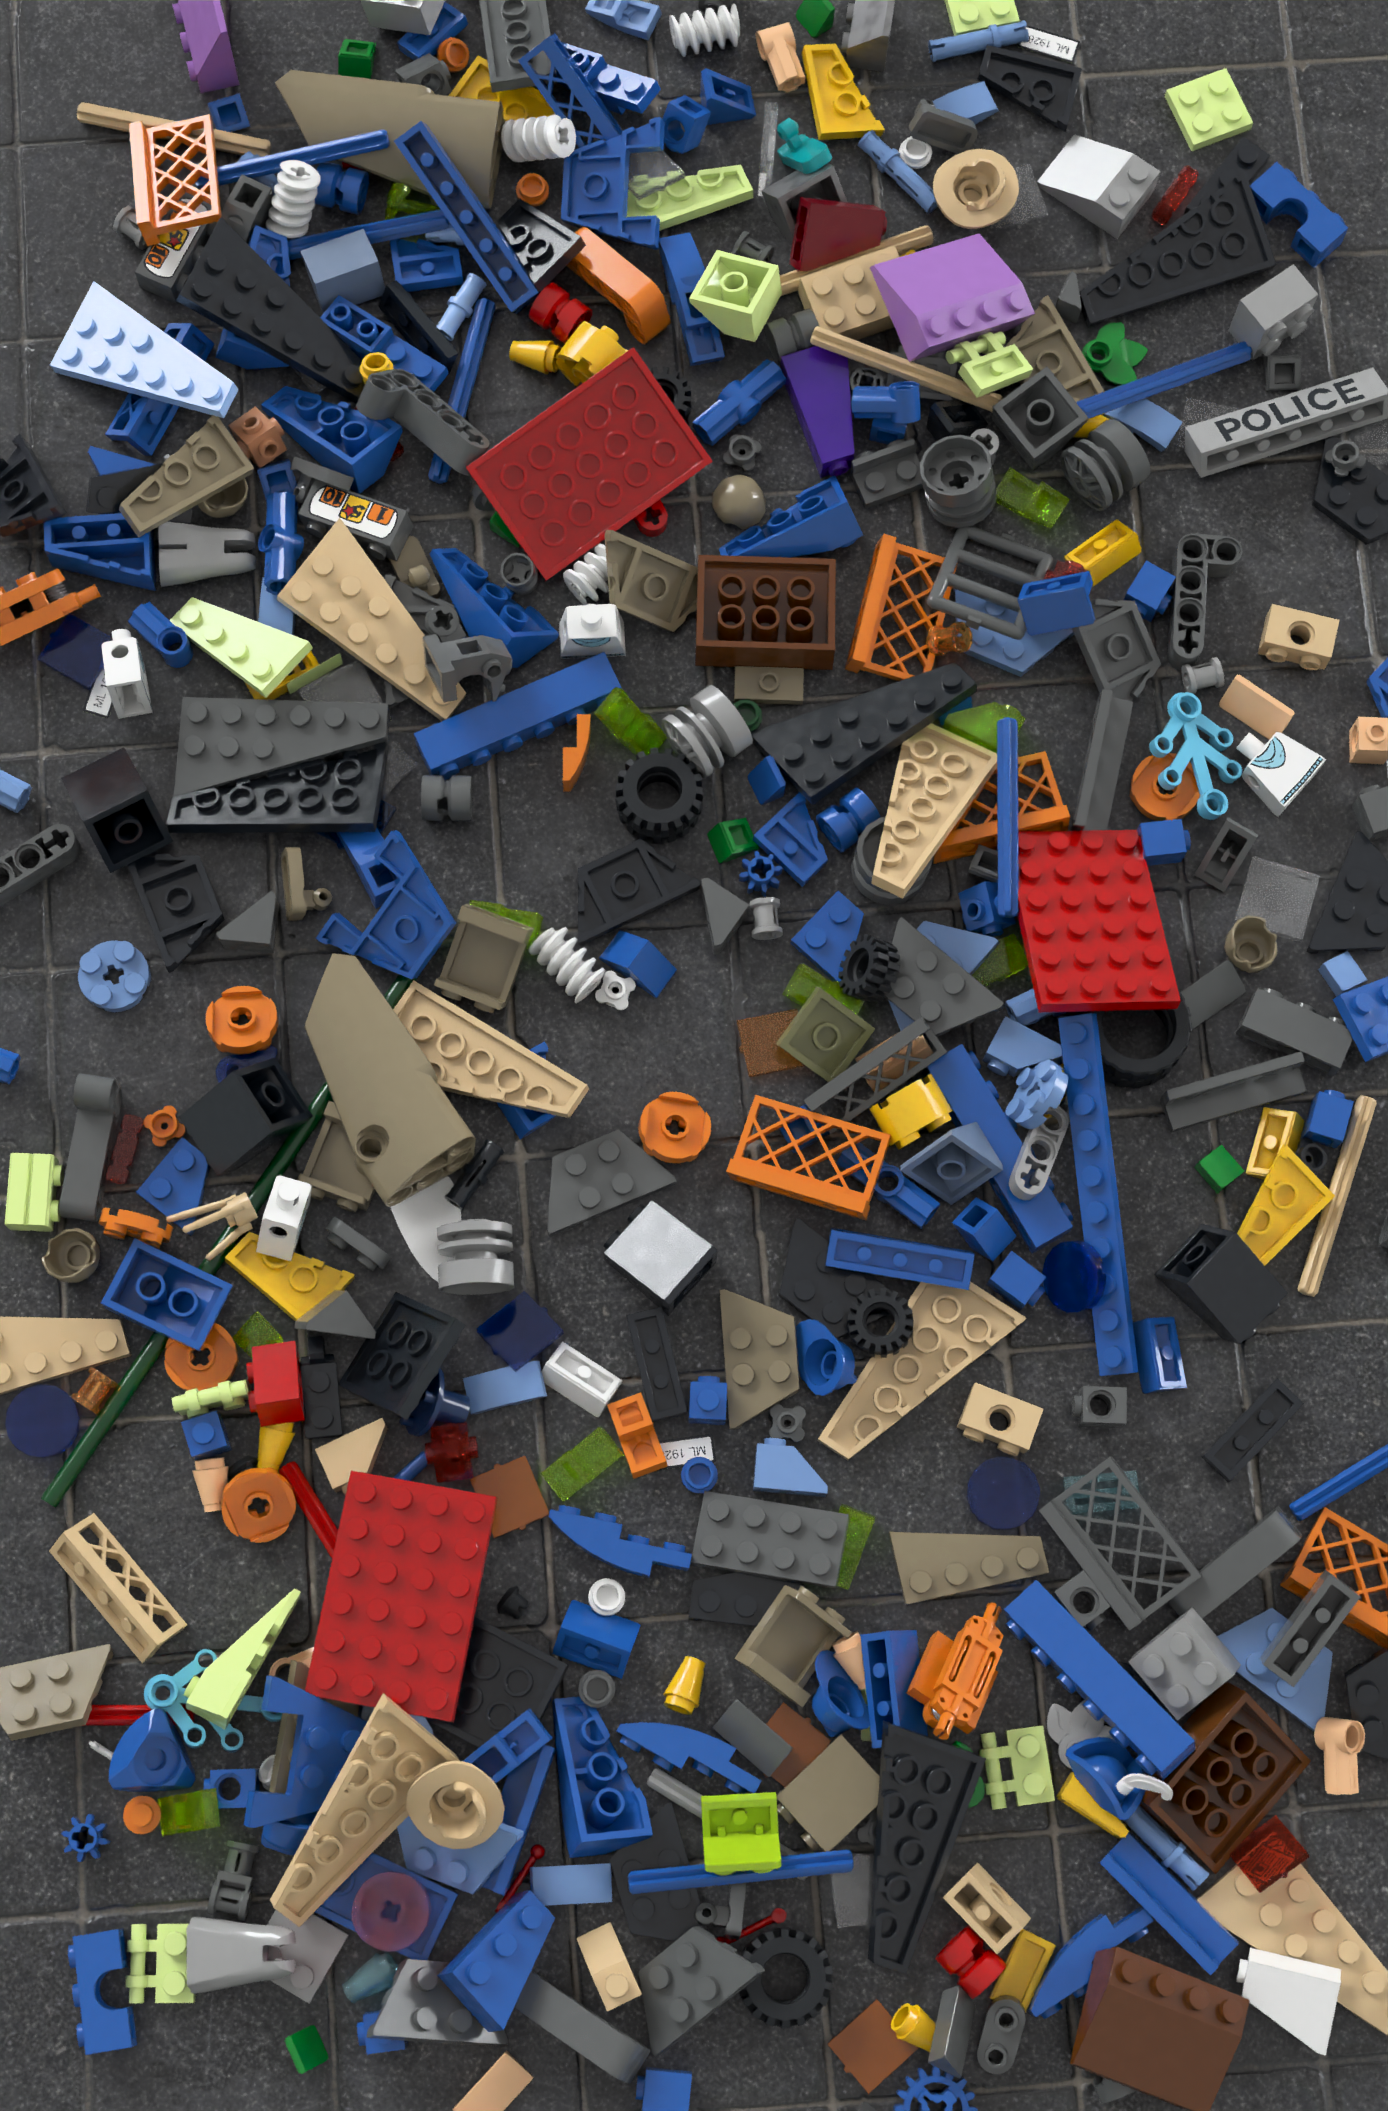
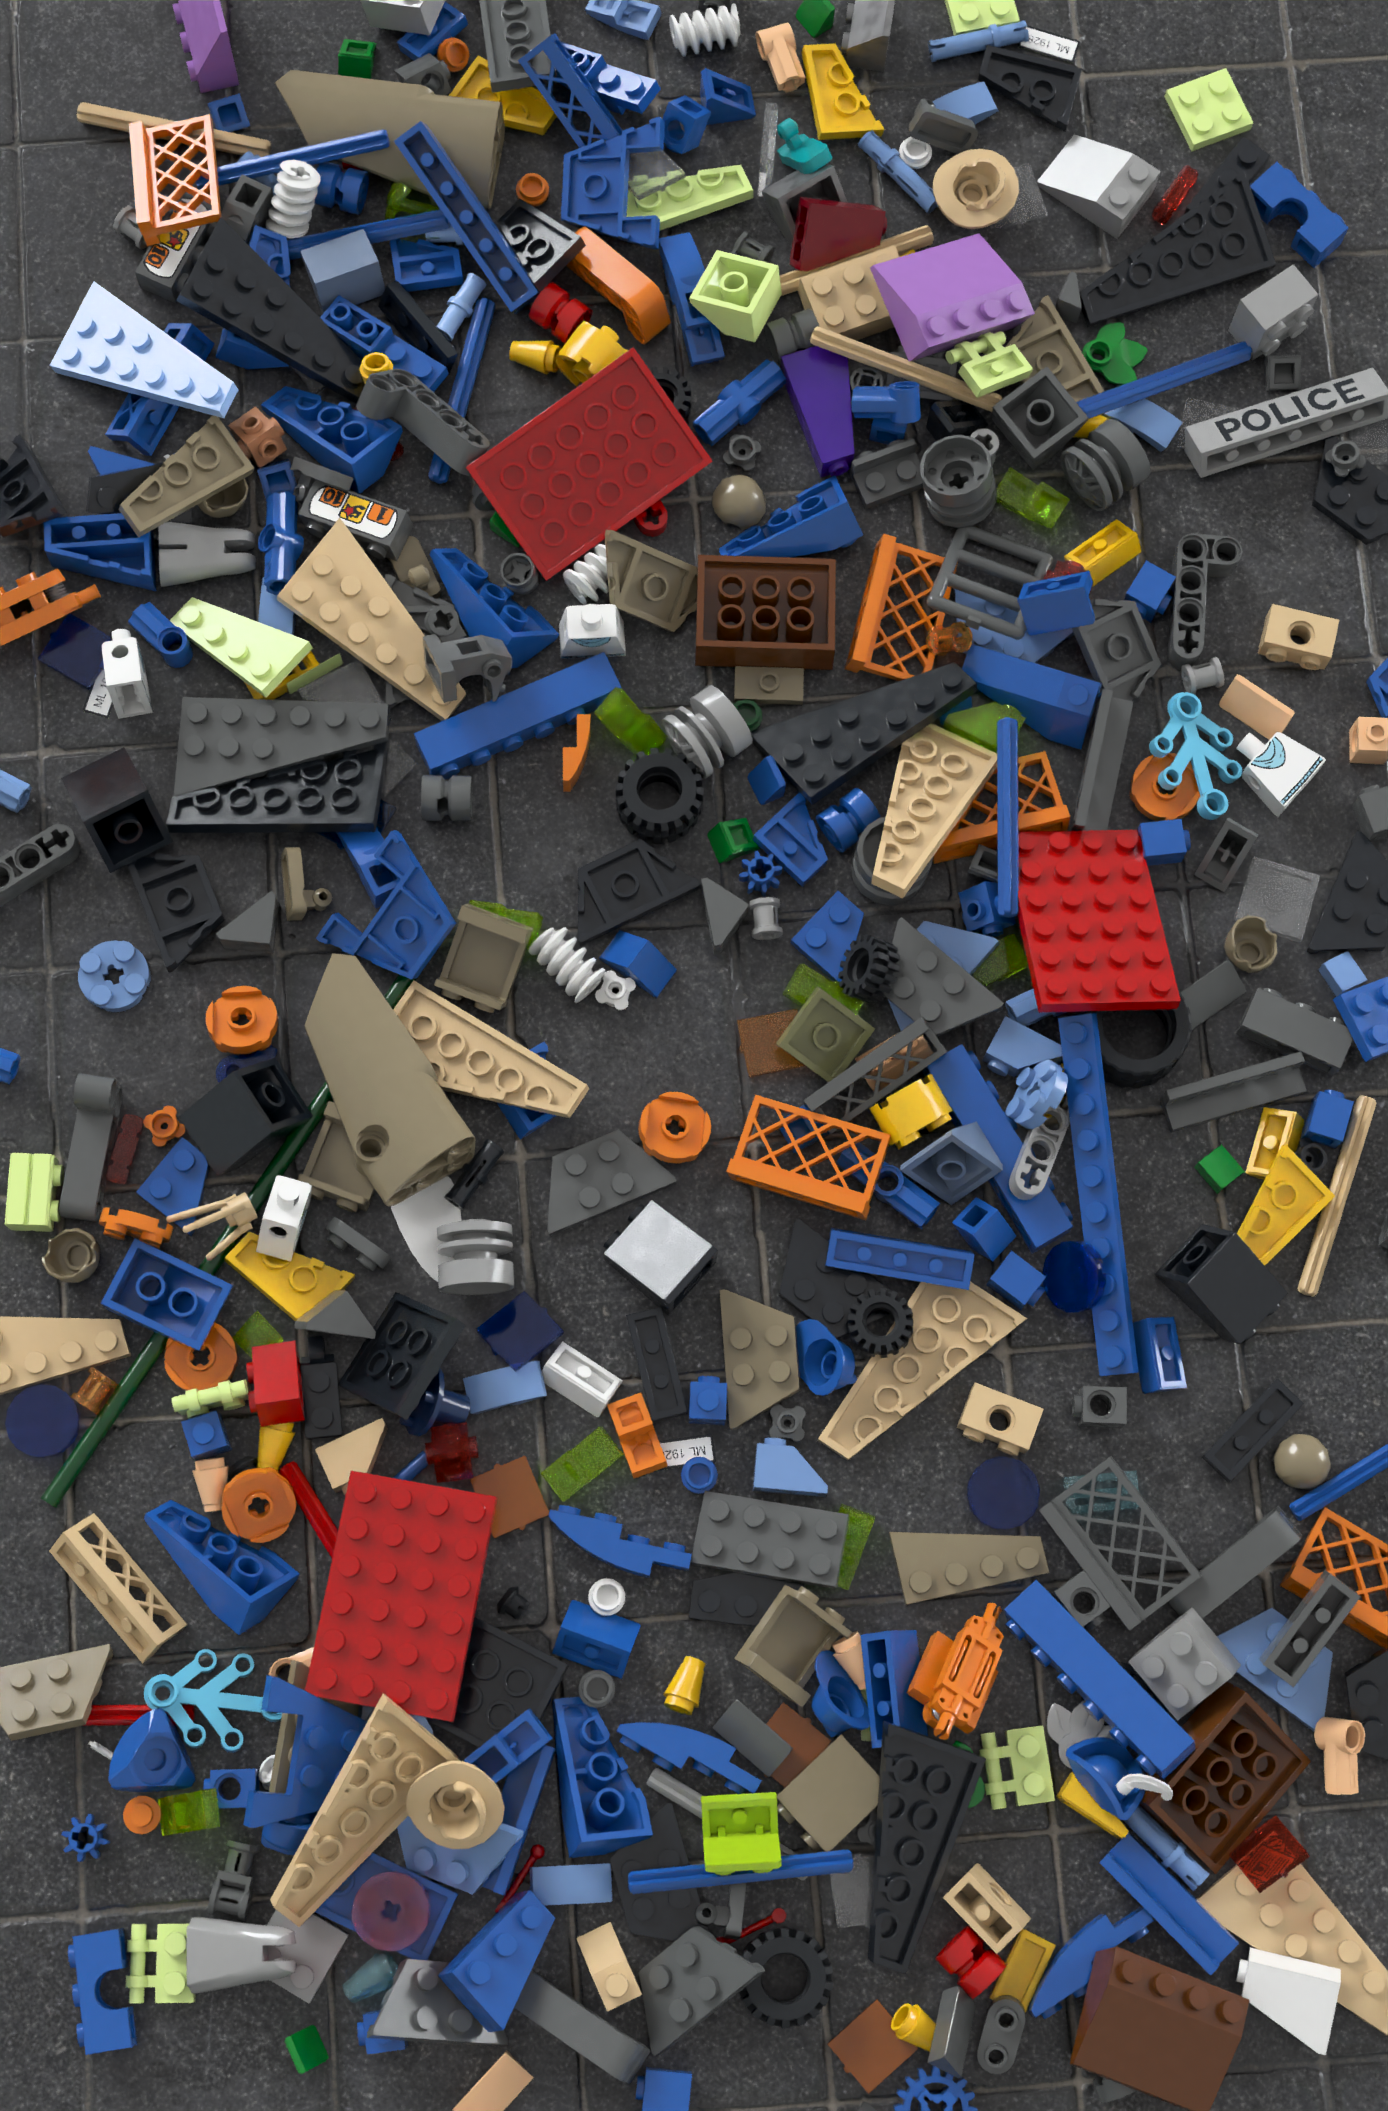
(229, 1575): none -> blue wedge
(231, 1674): yellowish green wedge -> none
(538, 138): white piece -> none
(1049, 699): none -> blue wedge
(1302, 1462): none -> dark tan hair

